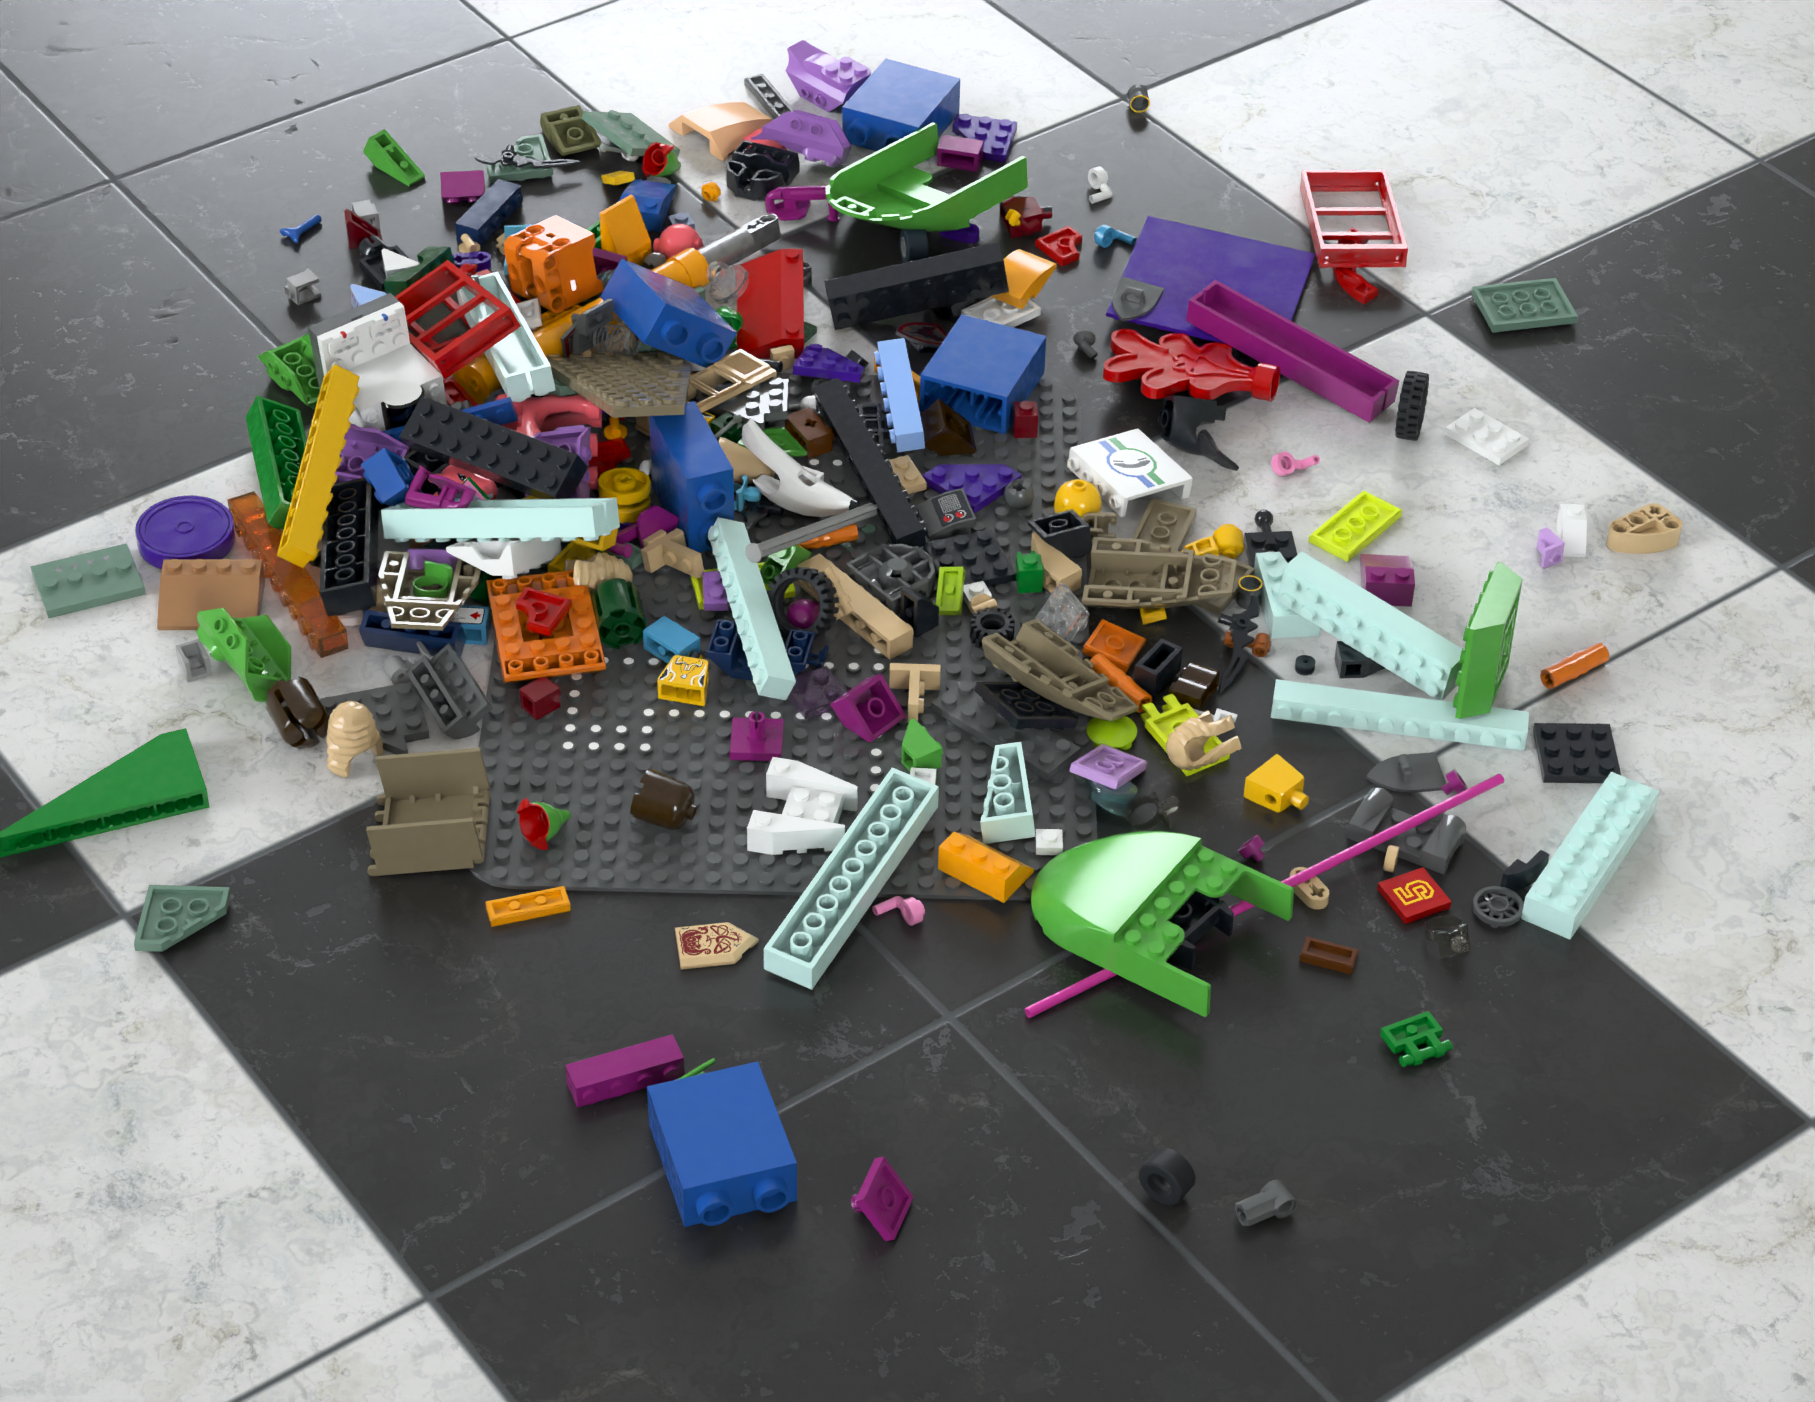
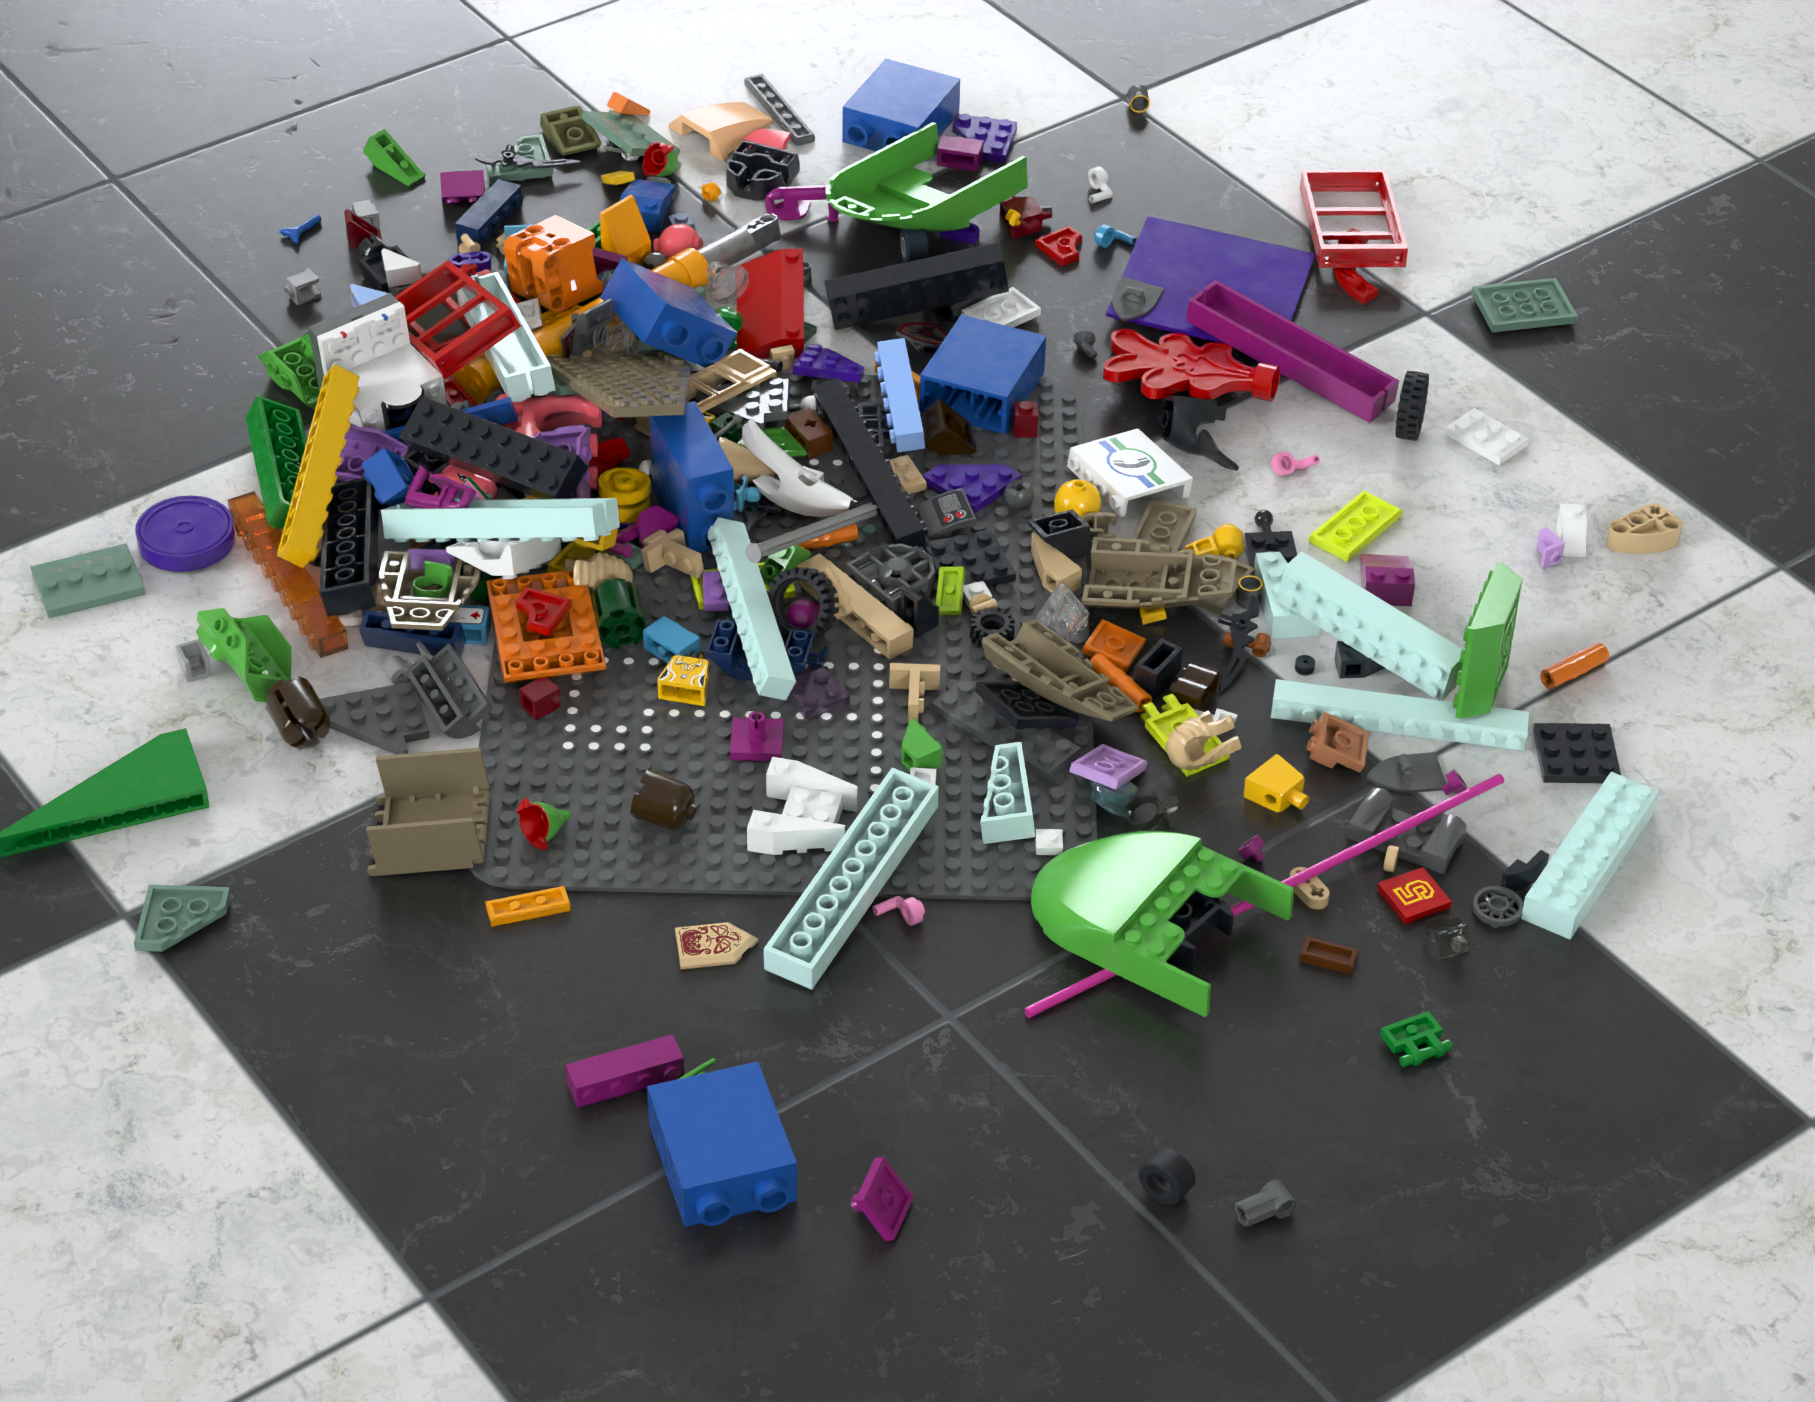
(208, 585): medium nougat slope -> none
(349, 734): tan hair -> none
(428, 258): dark green arch -> none
(615, 429): light orange plate -> none
(626, 106): none -> orange slope
(810, 135): medium lavender slope -> none
(823, 77): medium lavender slope -> none
(852, 355): black tile -> none
(869, 708): magenta slope -> none
(982, 866): light orange slope -> none
(1025, 277): light orange slope -> none
(1029, 572): green brick -> none
(1115, 734): lime dish -> none
(1337, 742): none -> nougat plate

